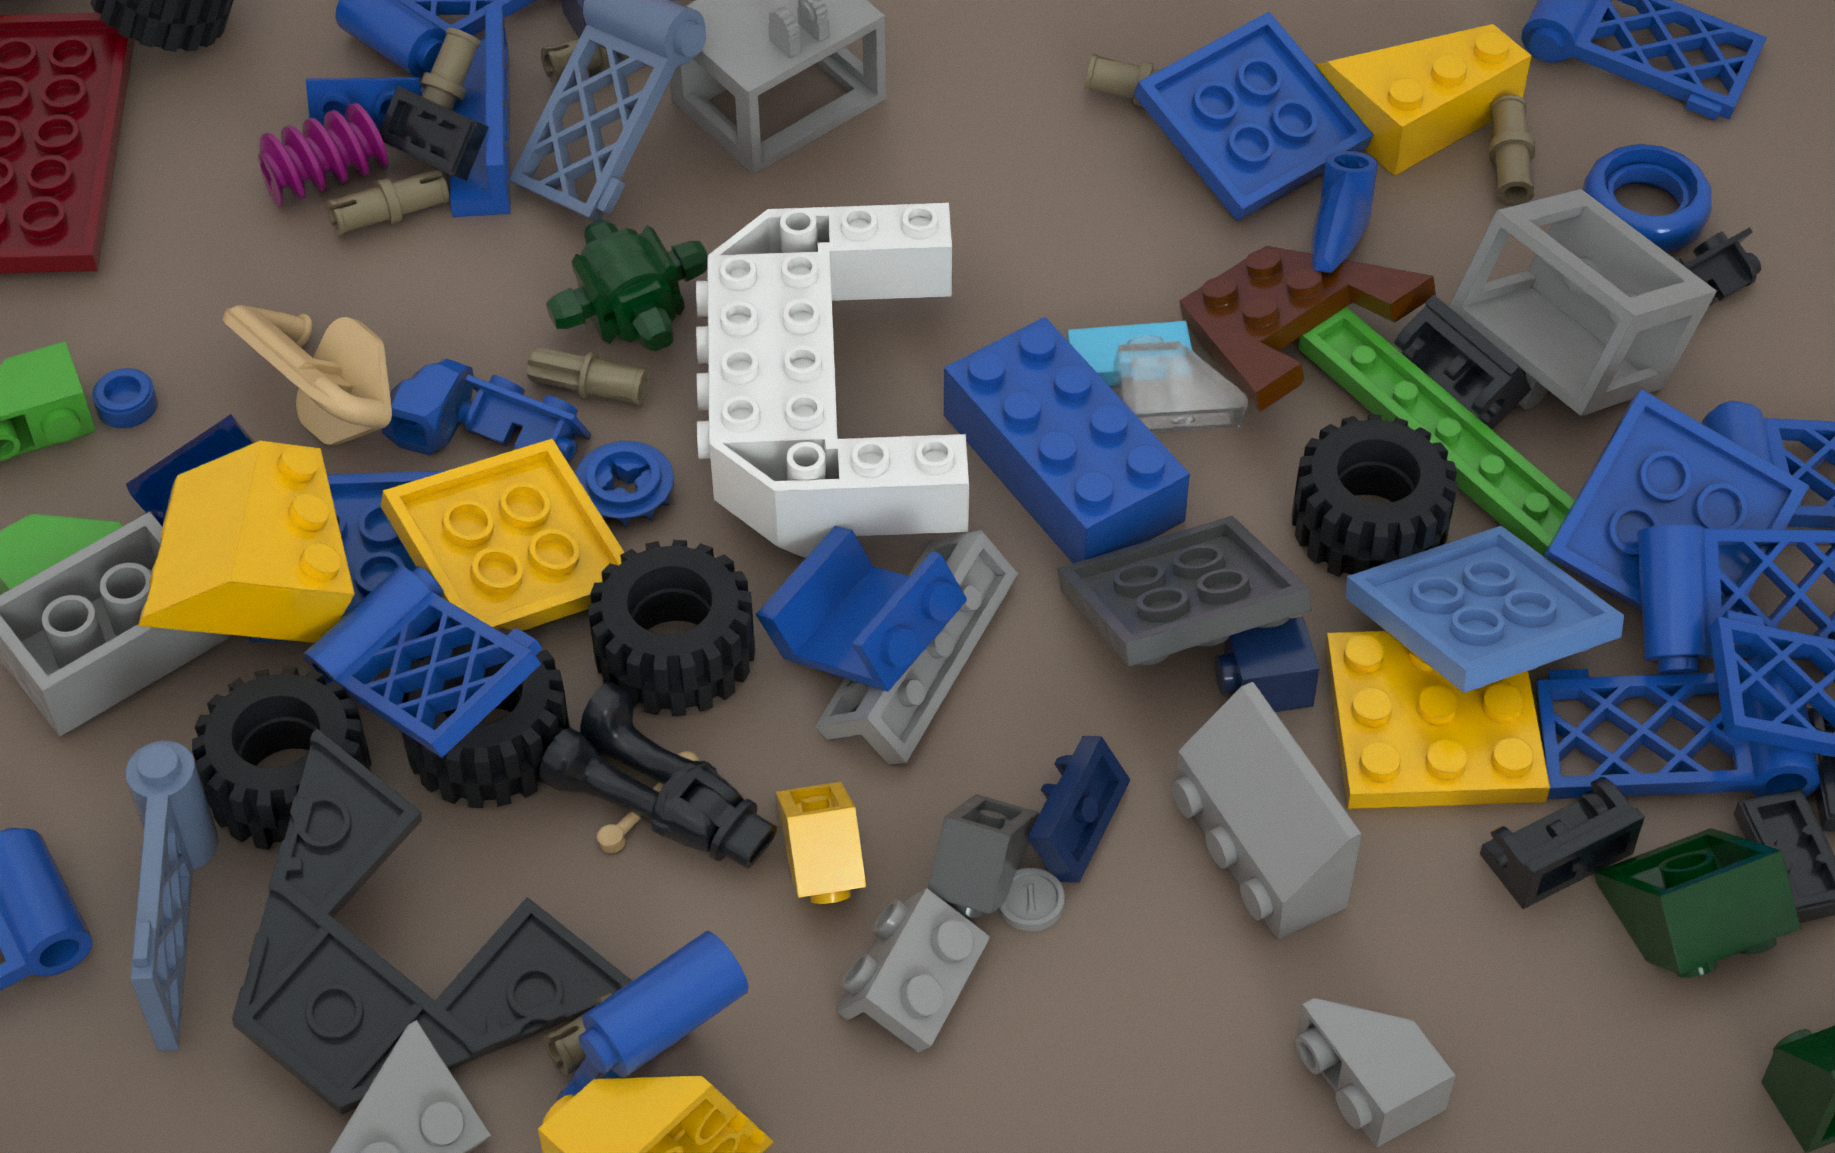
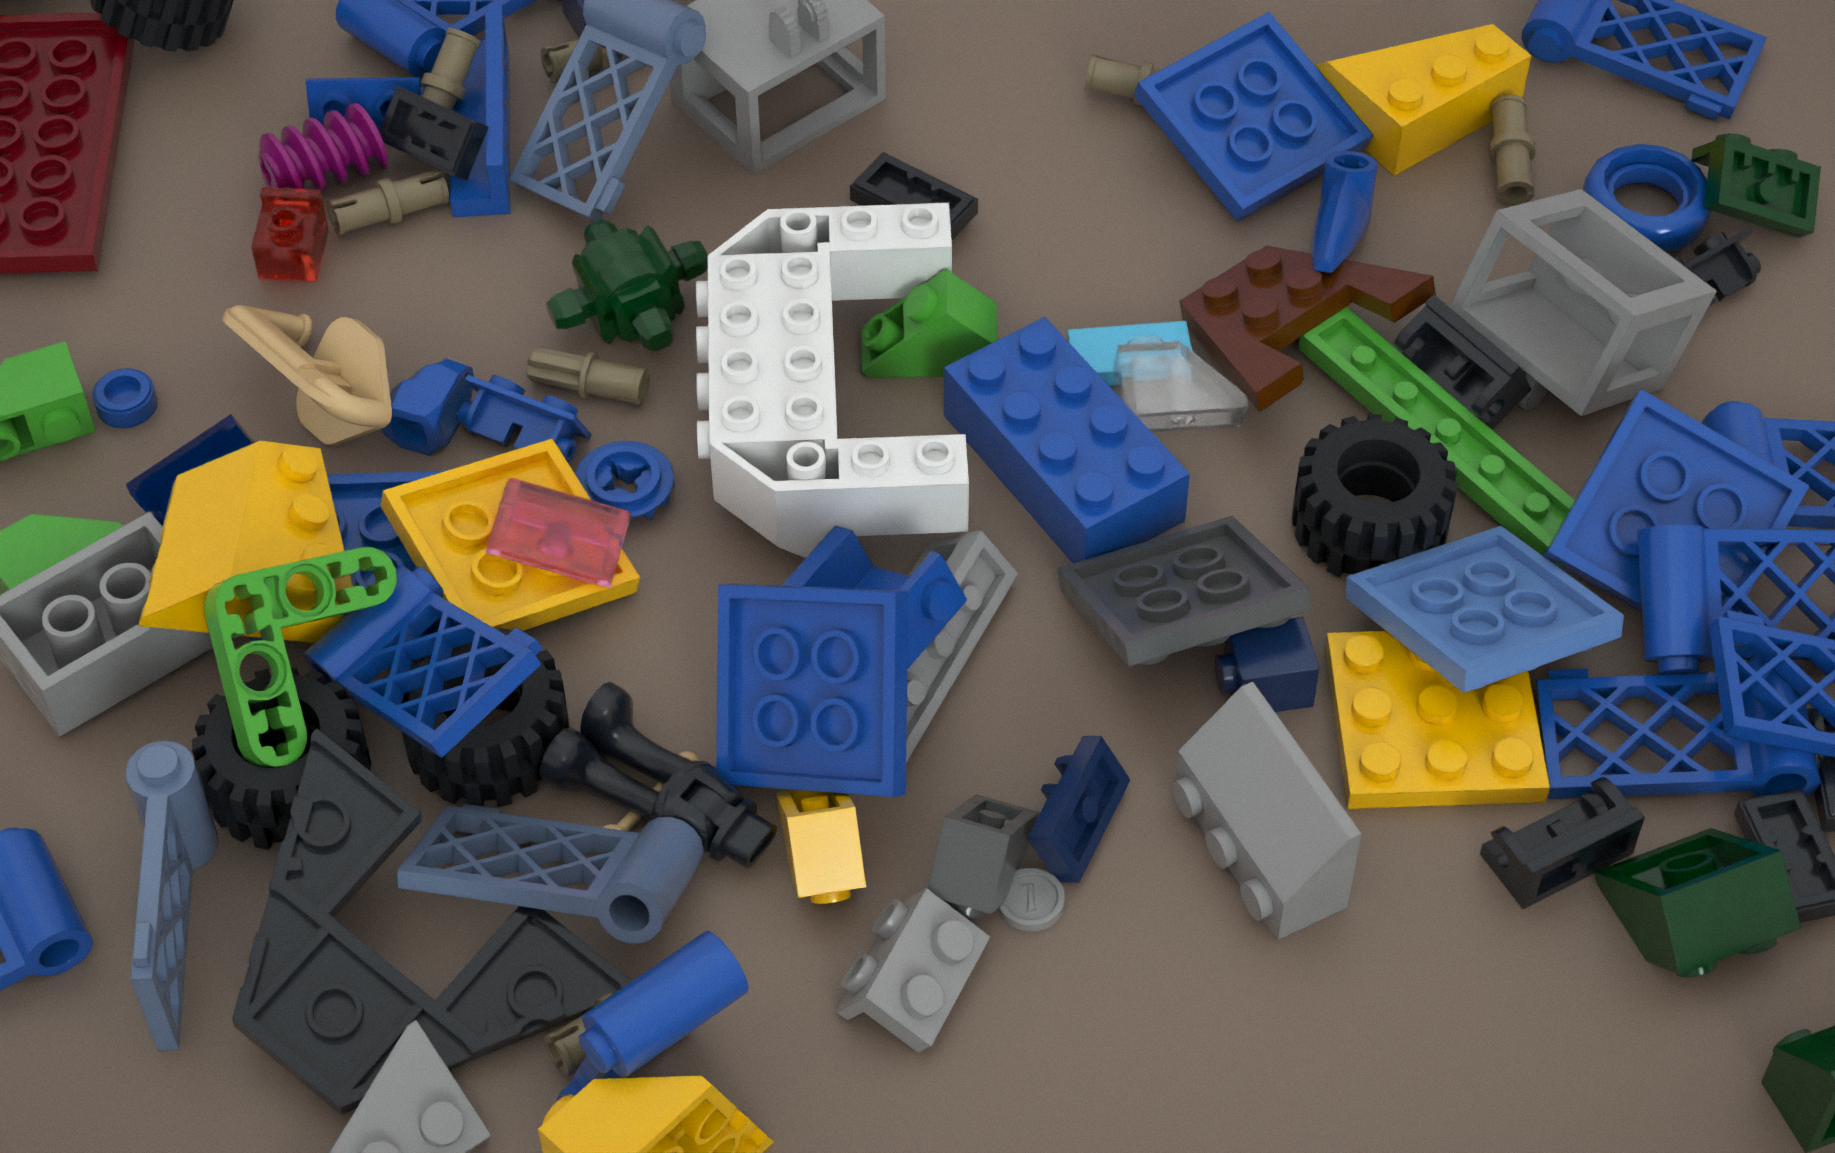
(270, 614): none -> bright green beam
(290, 234): none -> clear red brick
(559, 532): none -> clear pink slope
(628, 885): none -> sand blue piece
(667, 587): black tyre -> none
(812, 688): none -> blue plate
(896, 182): none -> black plate
(928, 329): none -> bright green slope
(1377, 1065): light grey slope -> none
(1760, 184): none -> dark green bracket

